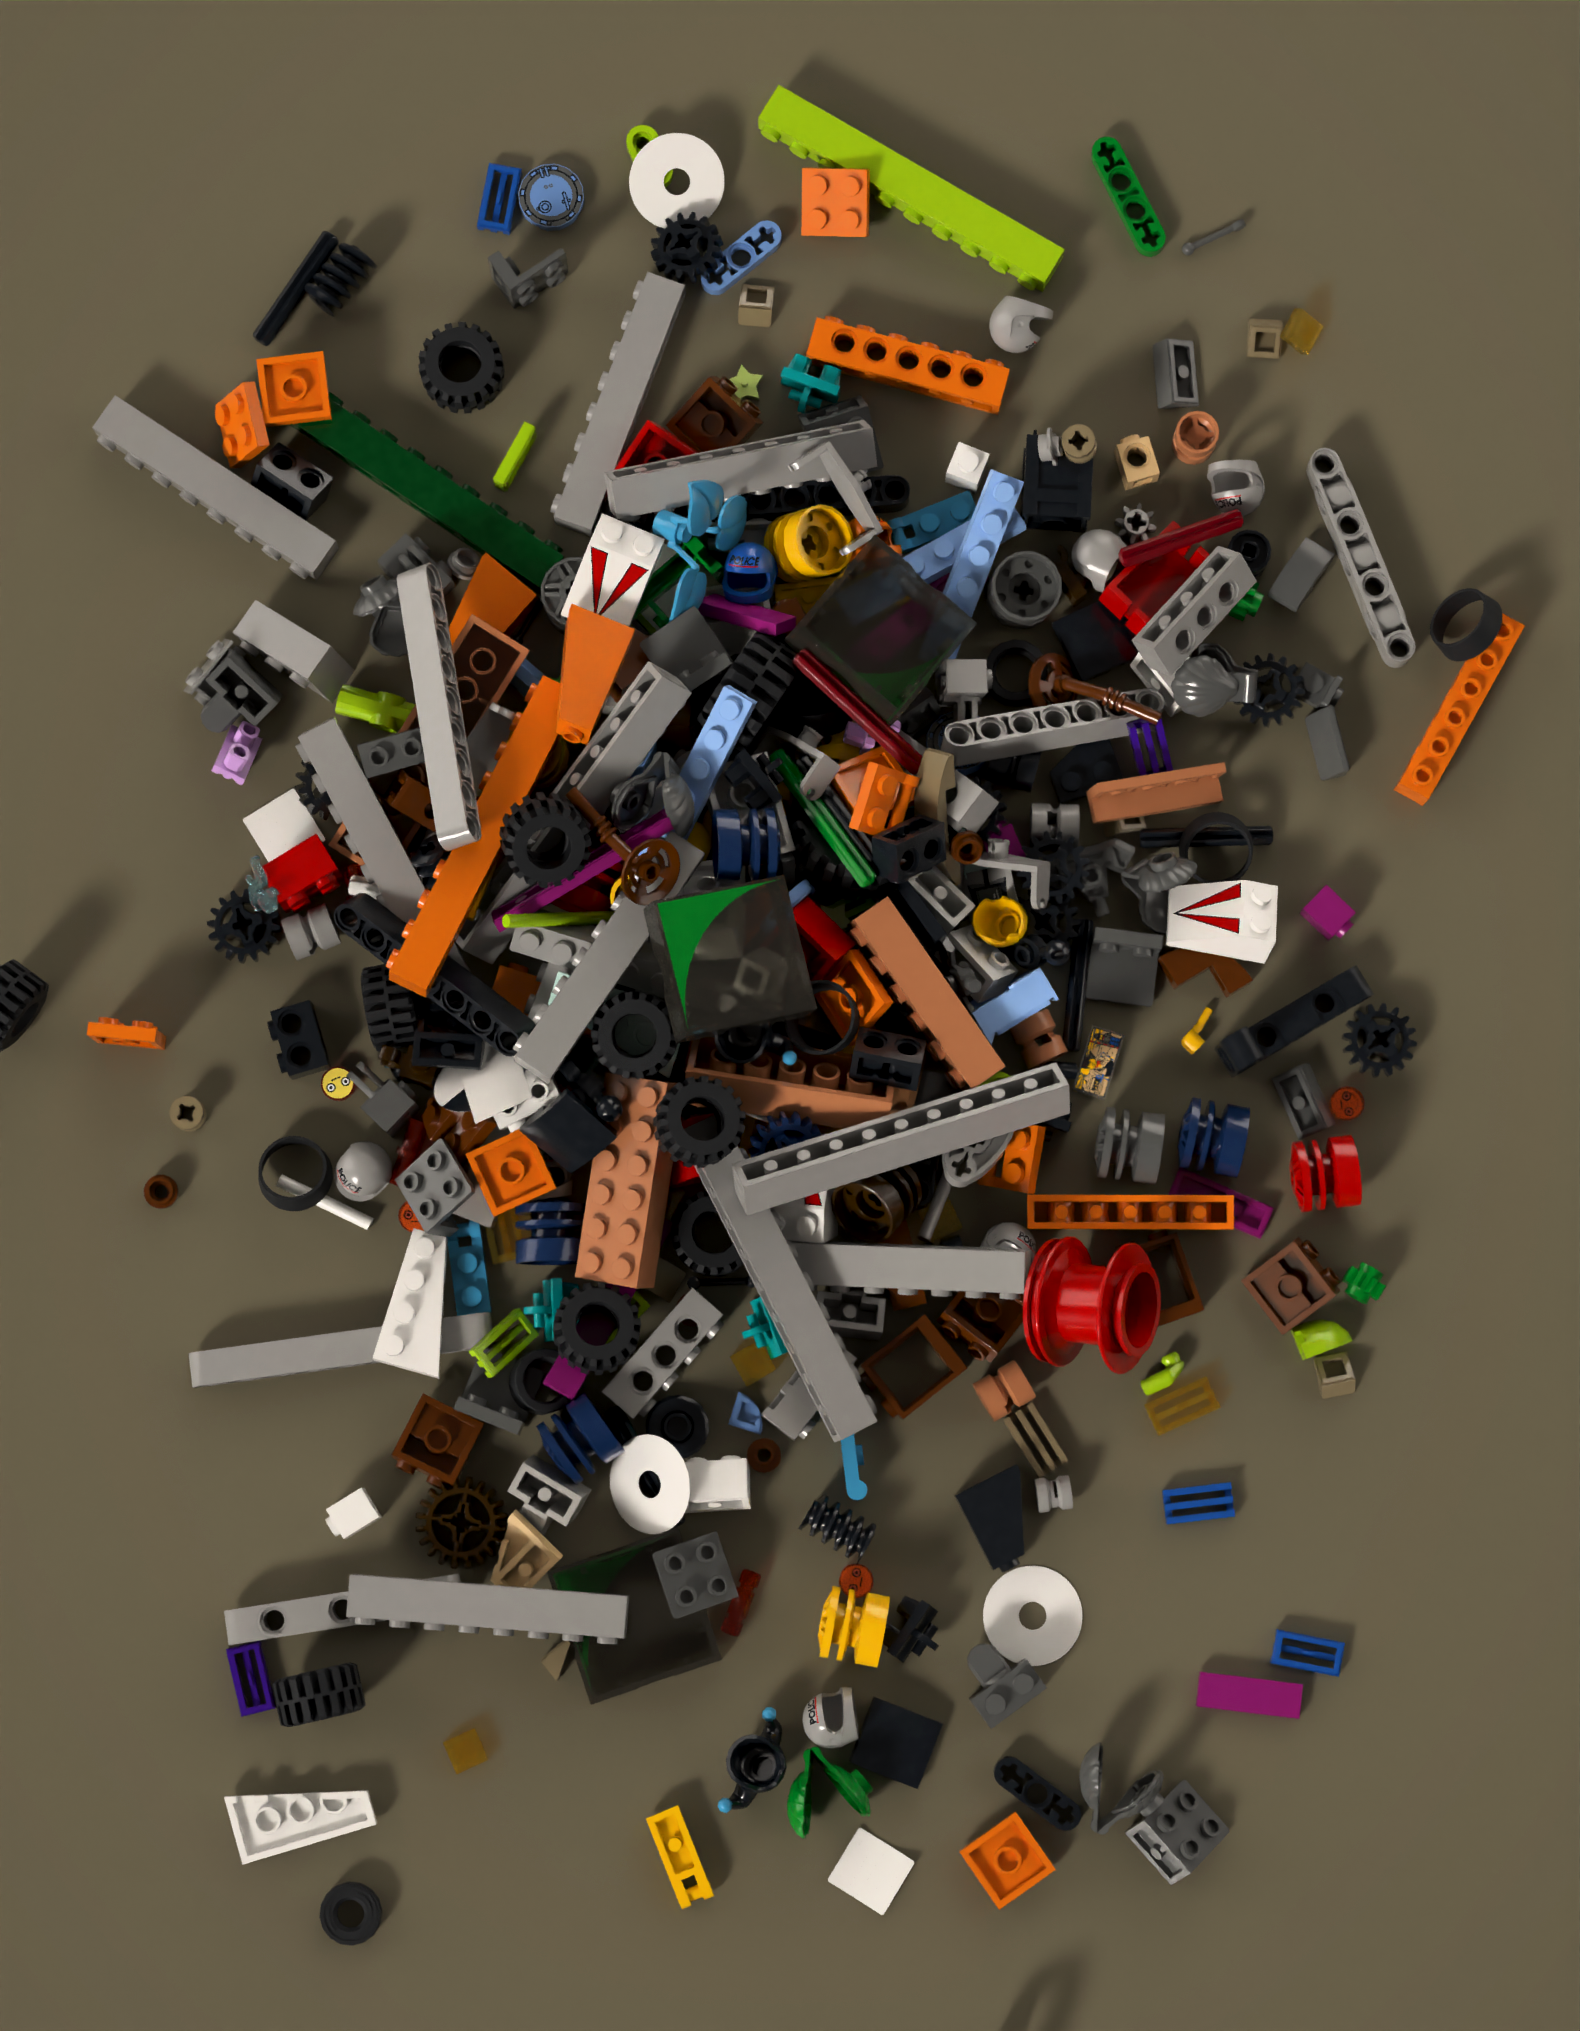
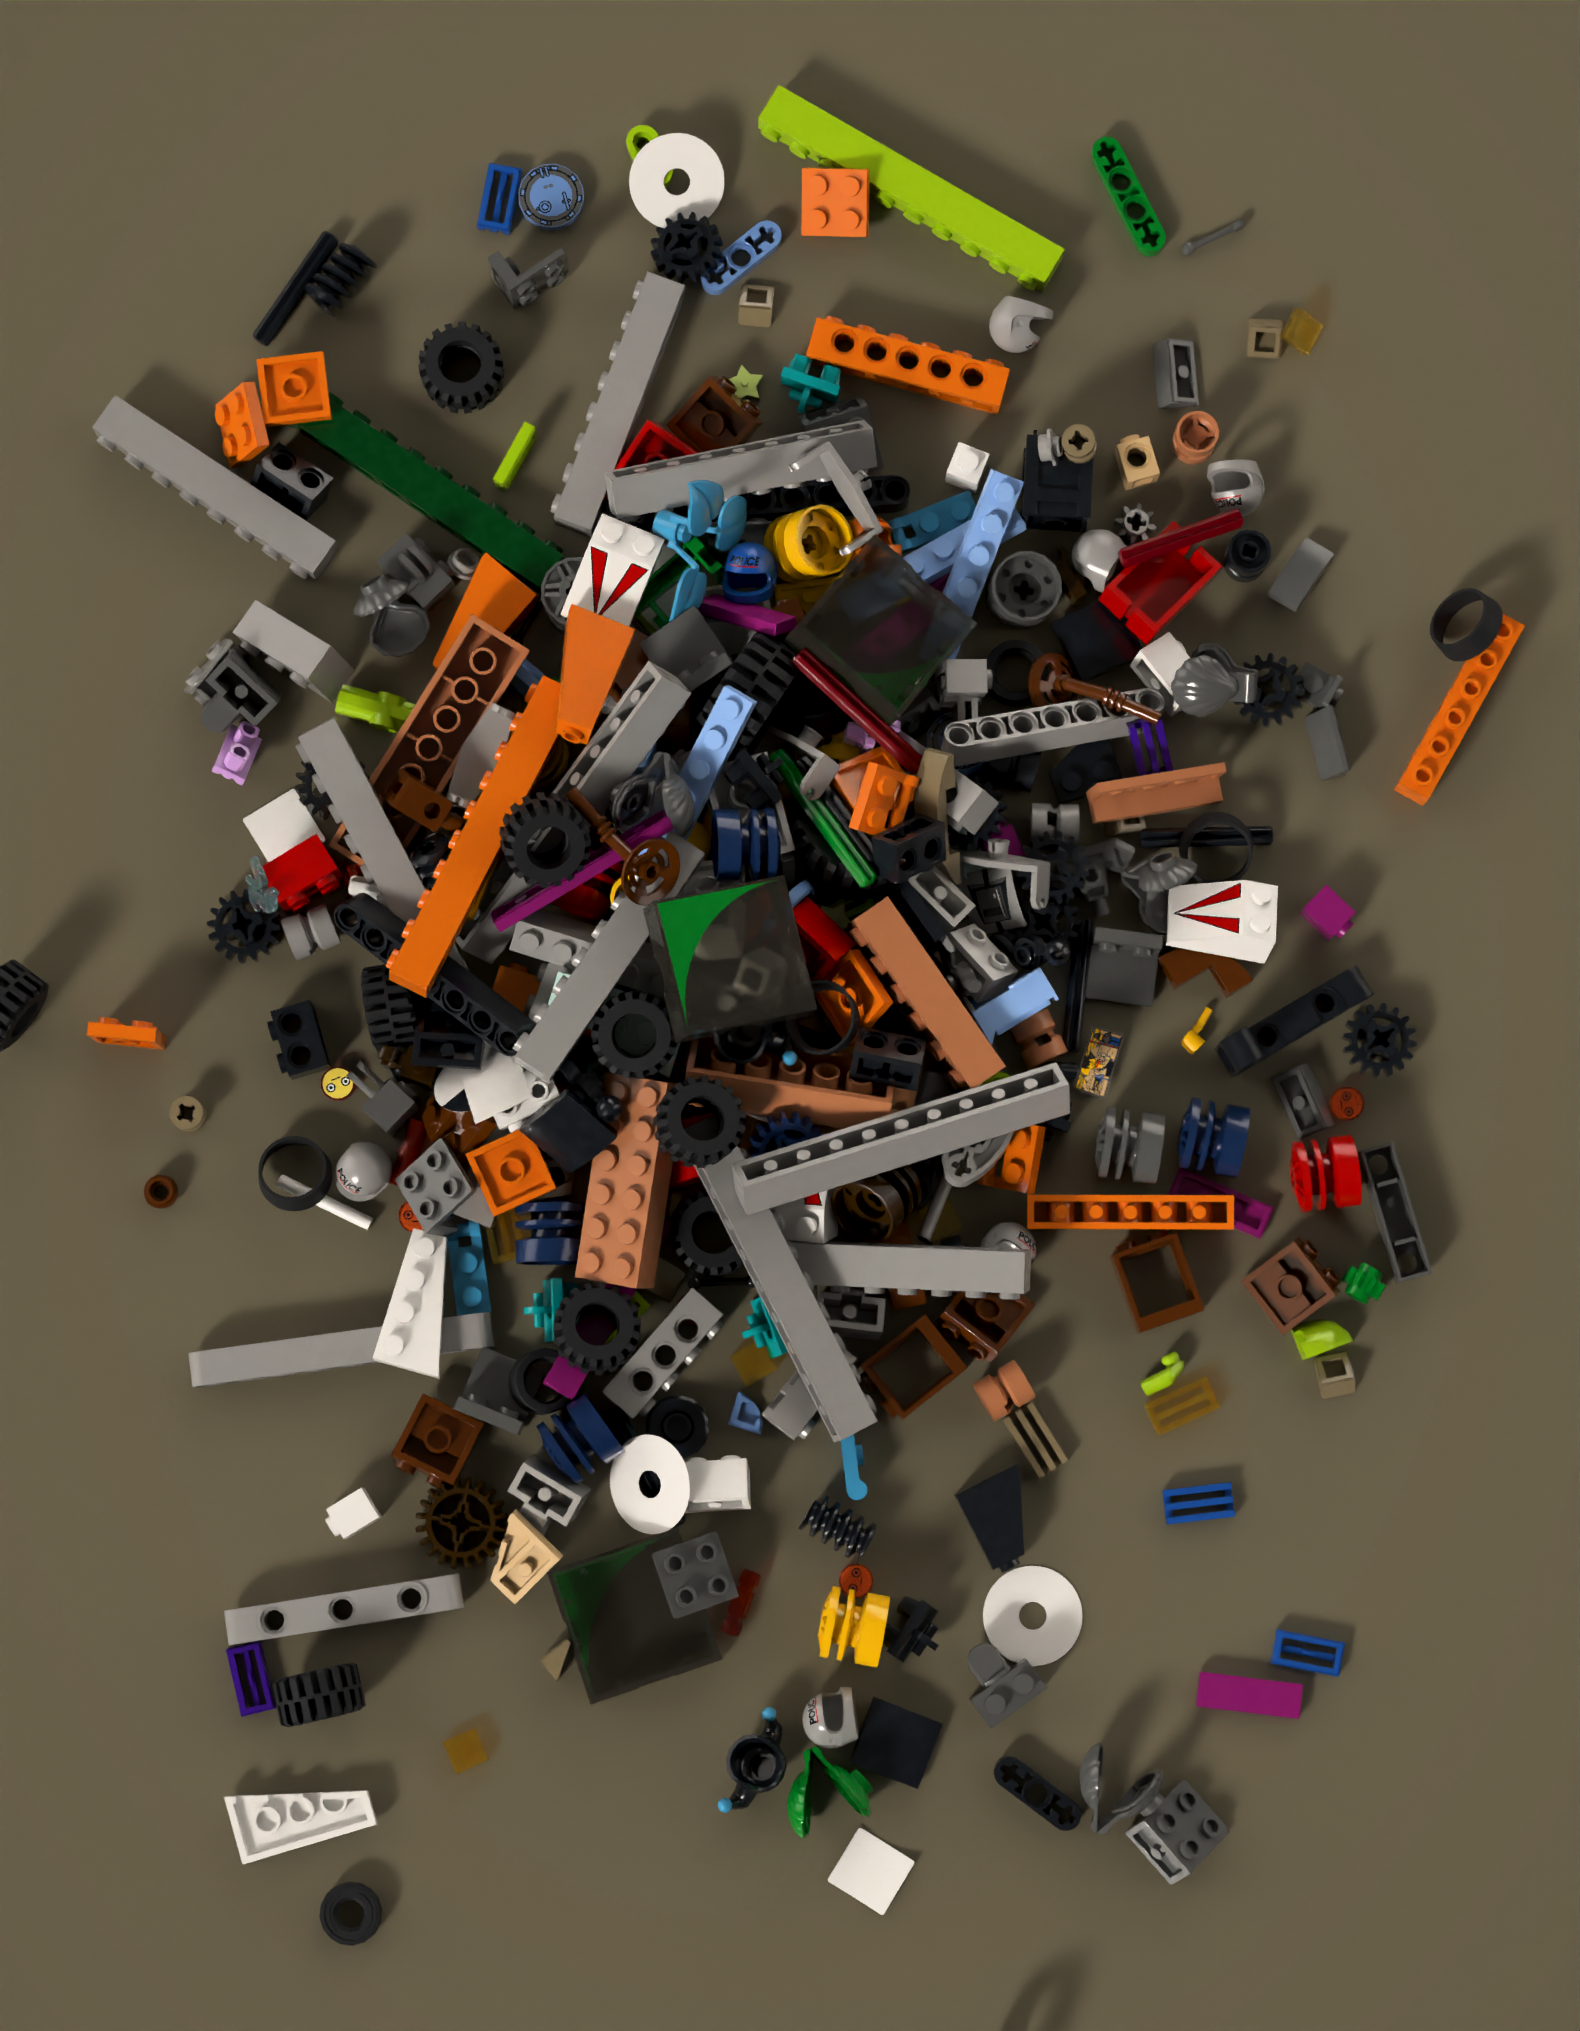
(391, 752): dark grey brick -> none
(439, 707): light grey beam -> none
(484, 1358): lime tile -> none
(487, 1606): light grey brick -> none
(555, 919): lime bar -> none
(679, 1855): yellow plate -> none
(753, 1460): reddish brown plate -> none
(972, 852): reddish brown plate -> none
(1000, 921): yellow hair -> none
(1007, 1860): orange plate -> none
(1045, 1493): light grey wheel -> none
(1084, 1303): red wheel -> none
(1194, 610): light grey brick -> none
(1248, 604): green gear -> none
(1360, 557): light grey beam -> none
(1394, 1212): none -> dark grey piece

